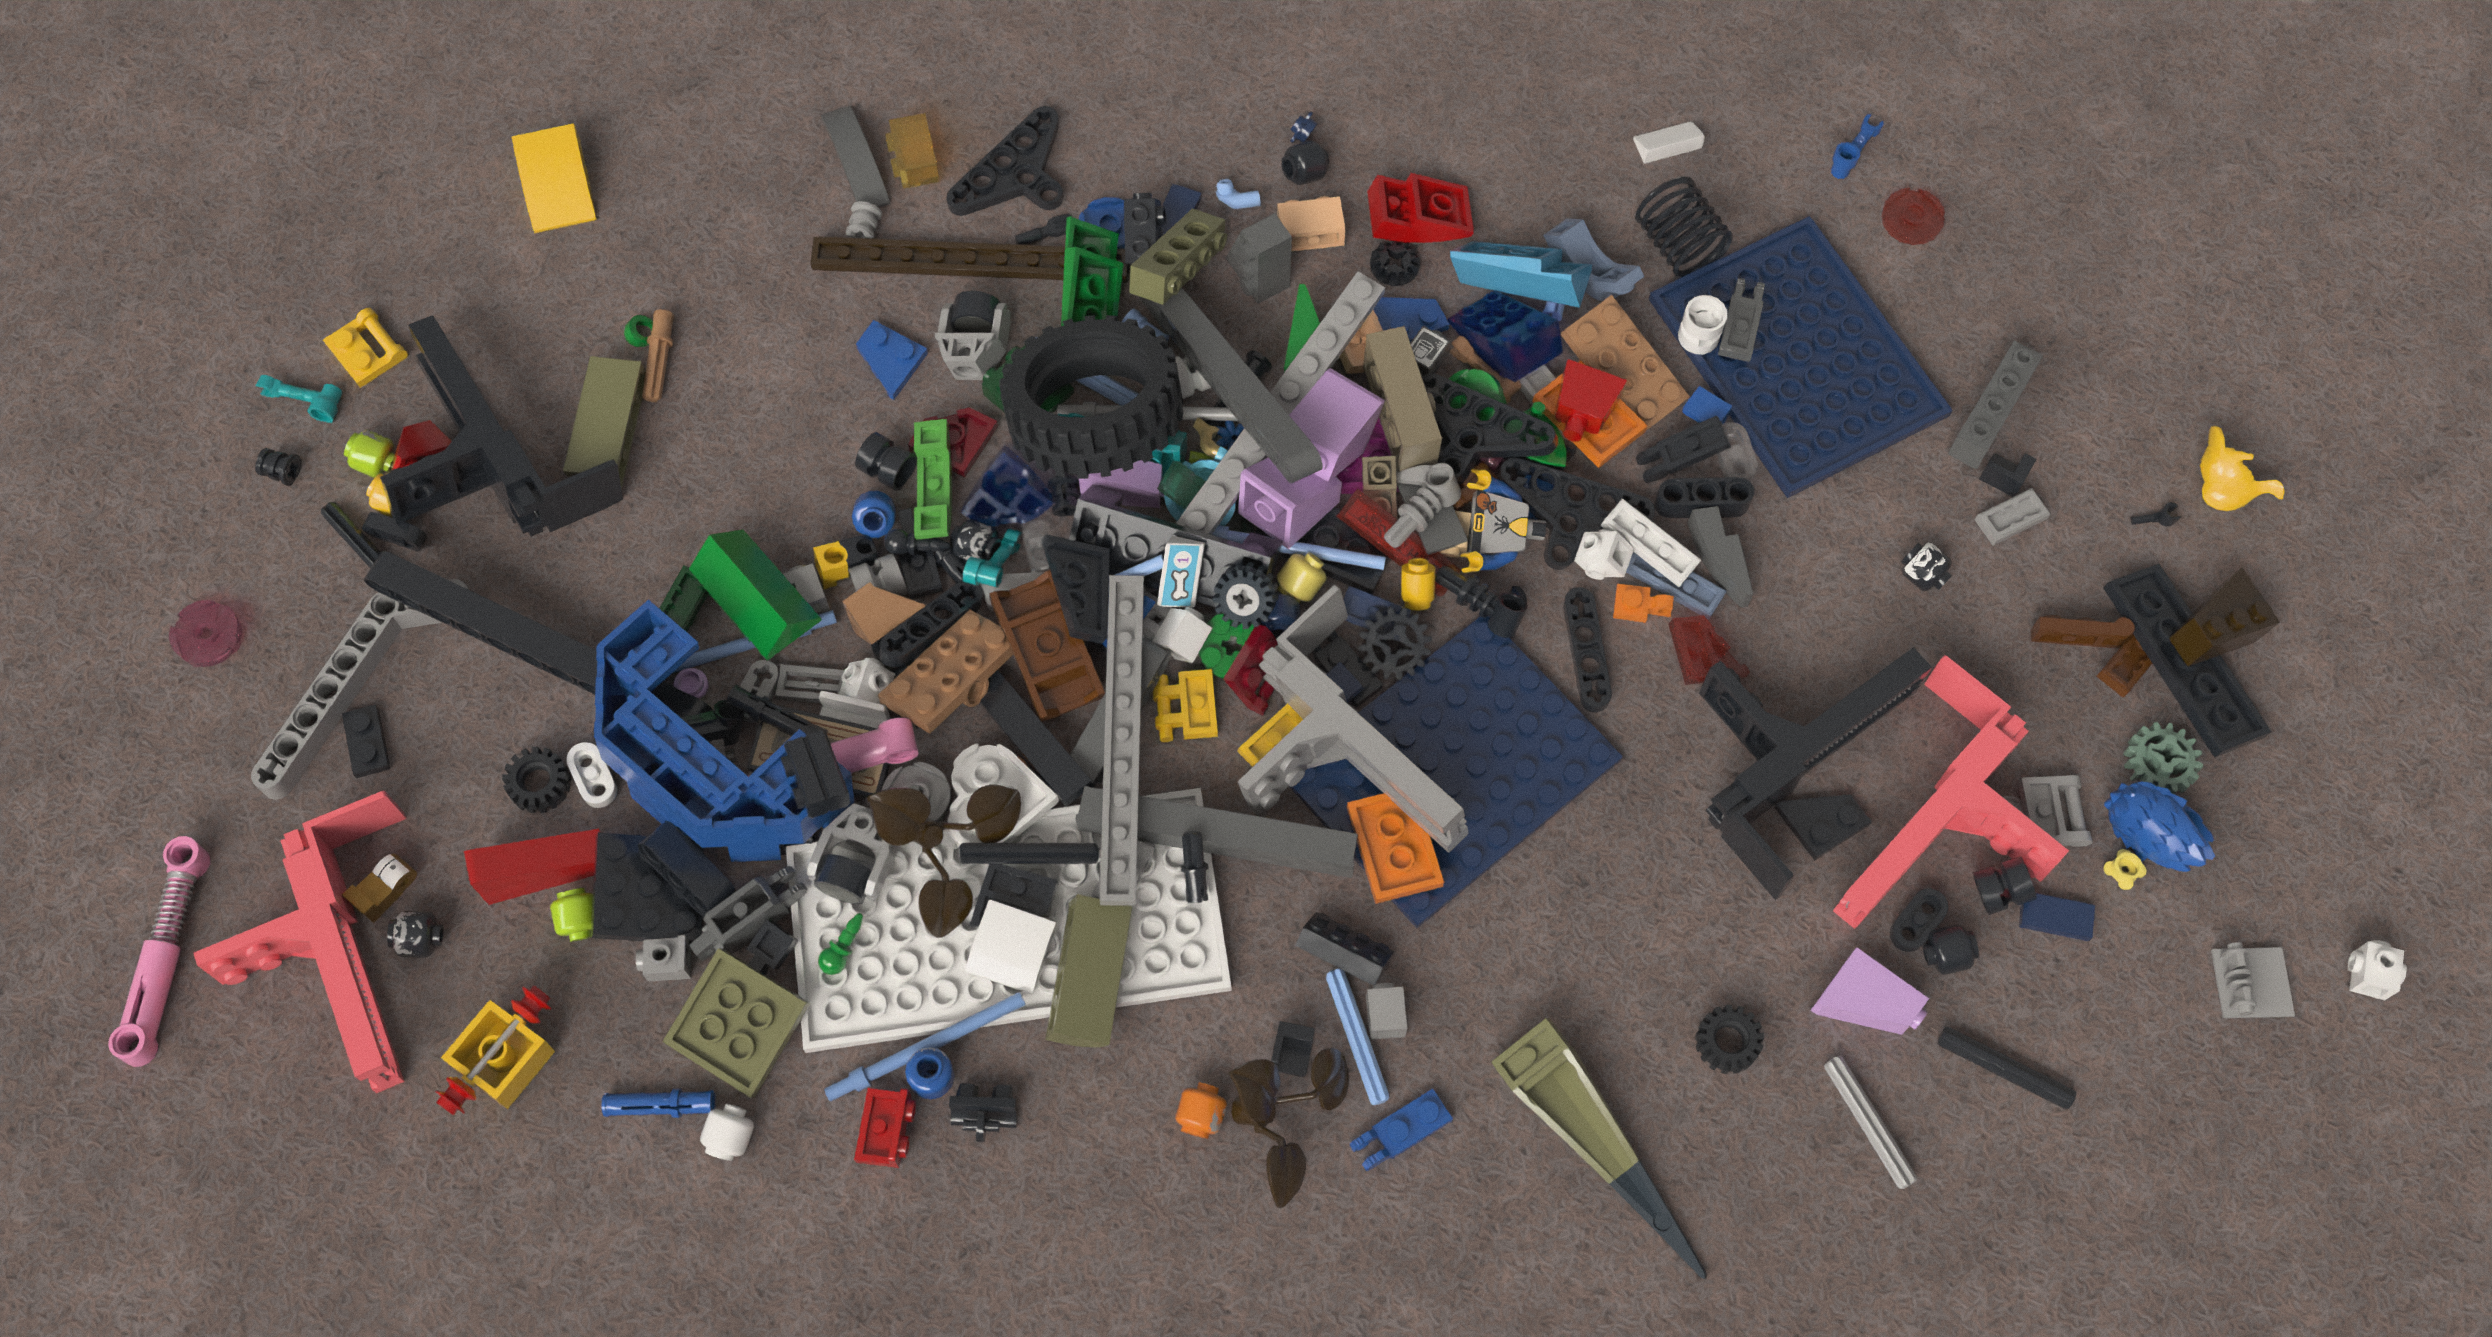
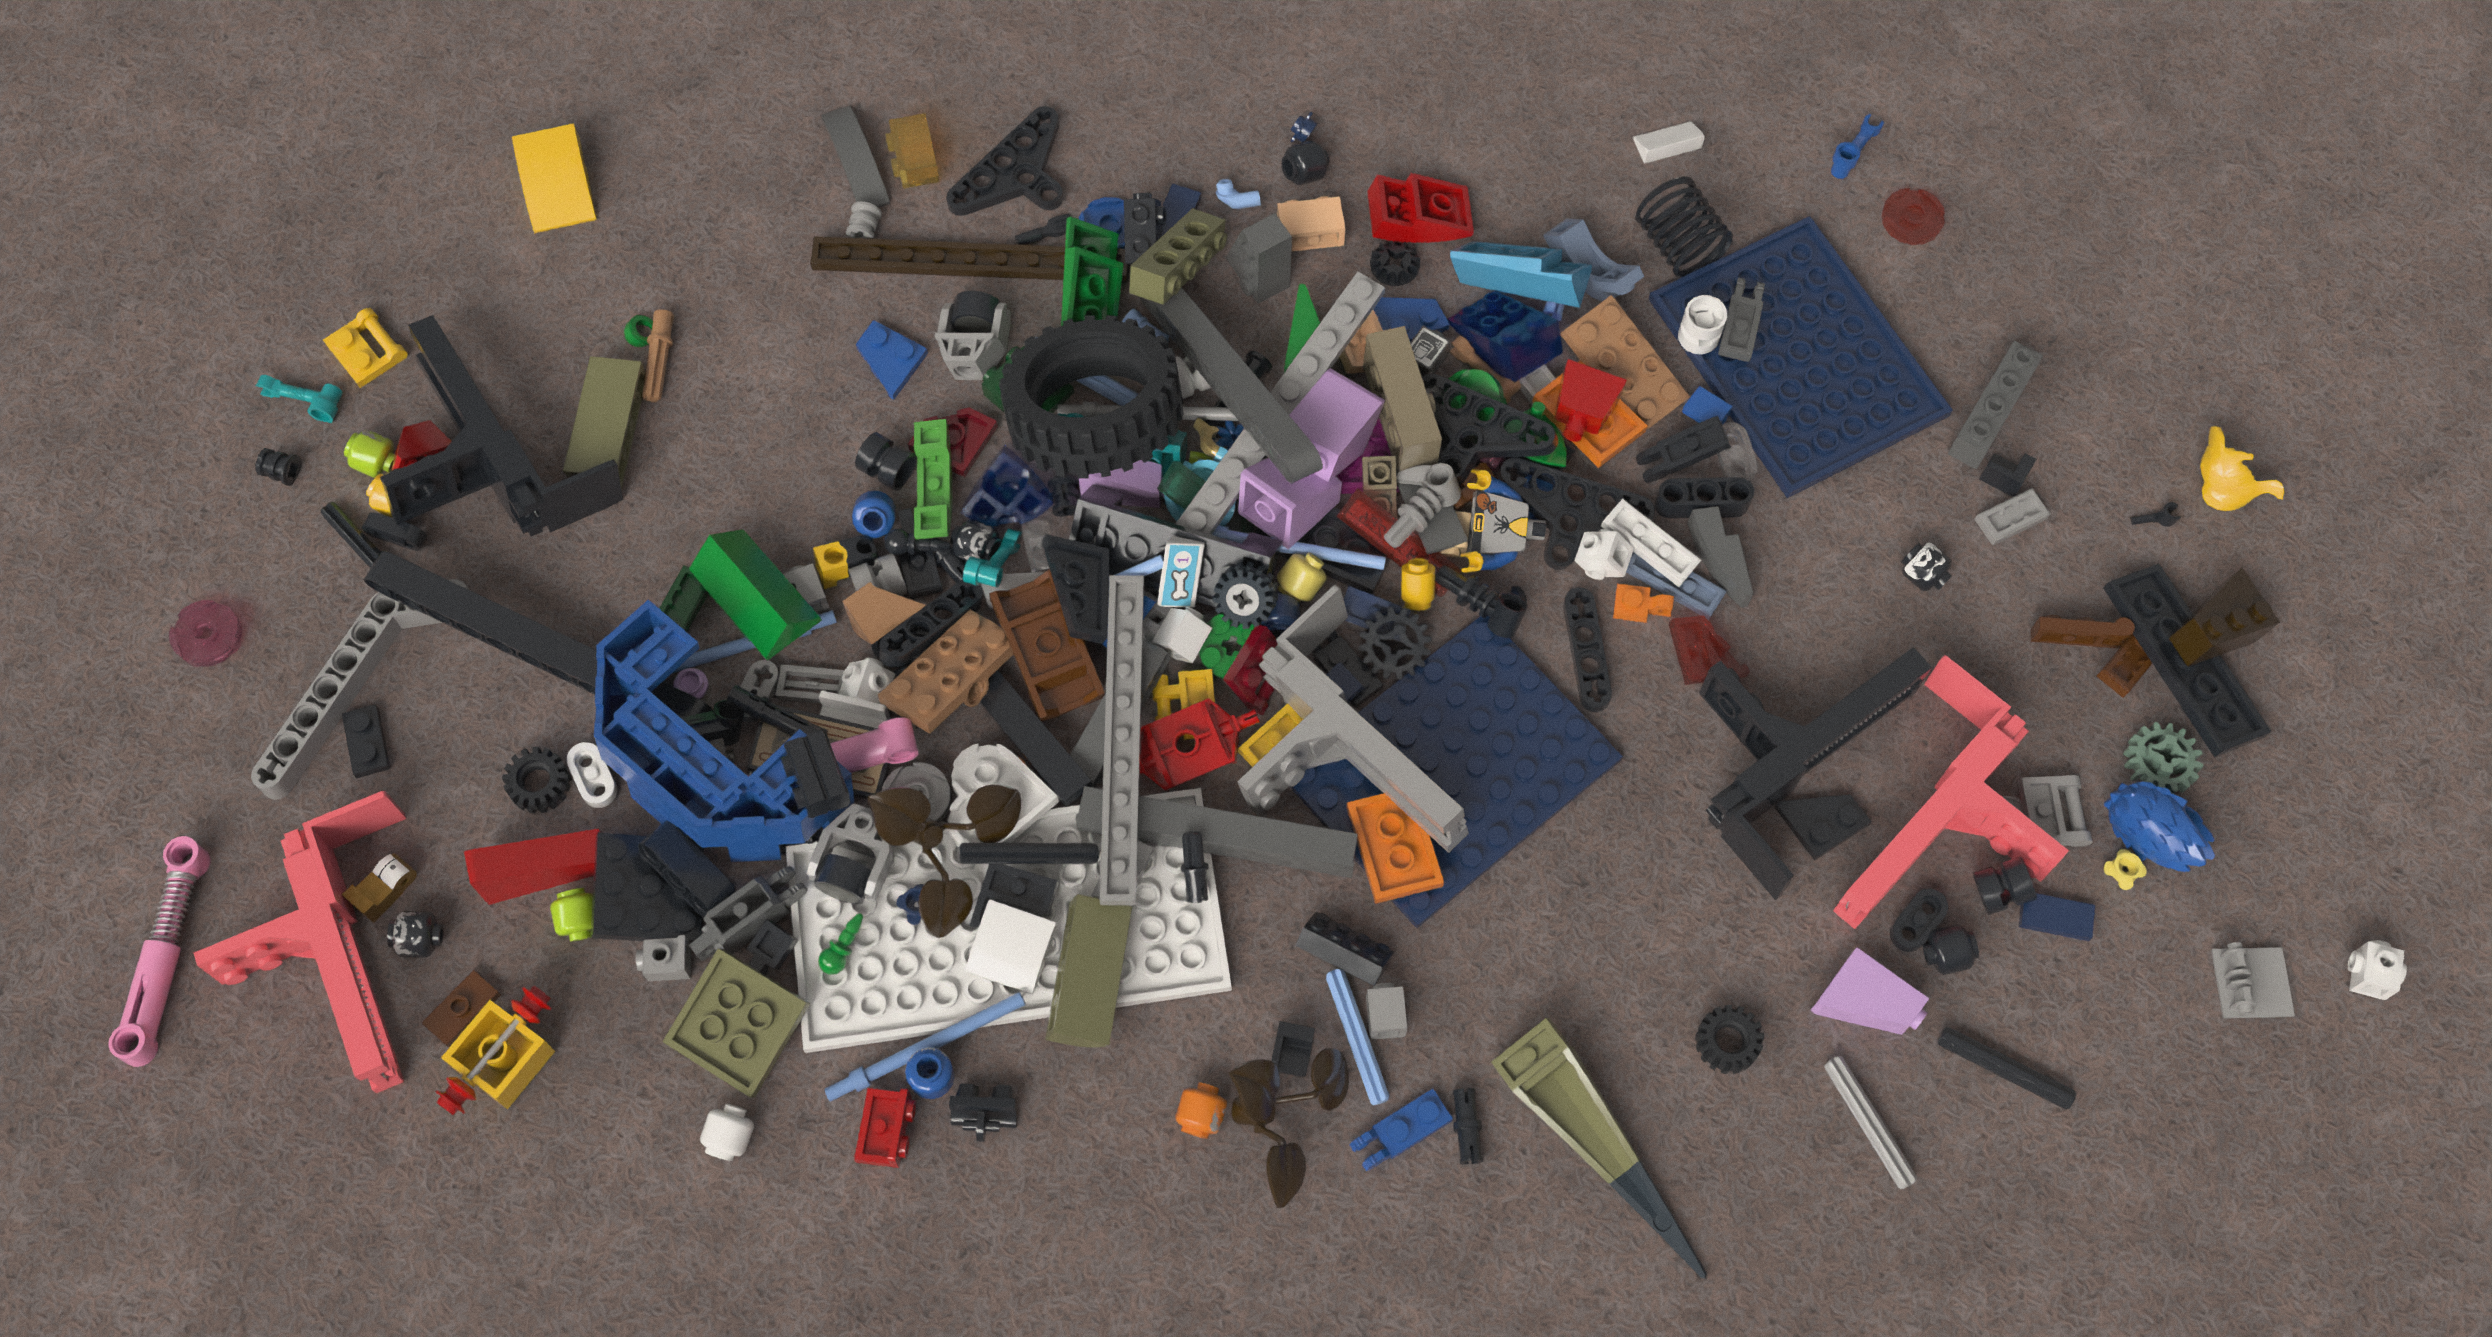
(460, 1008): none -> reddish brown plate
(659, 1103): blue pin -> none
(907, 903): none -> dark blue plate
(1215, 744): none -> red plate
(1467, 1126): none -> black pin

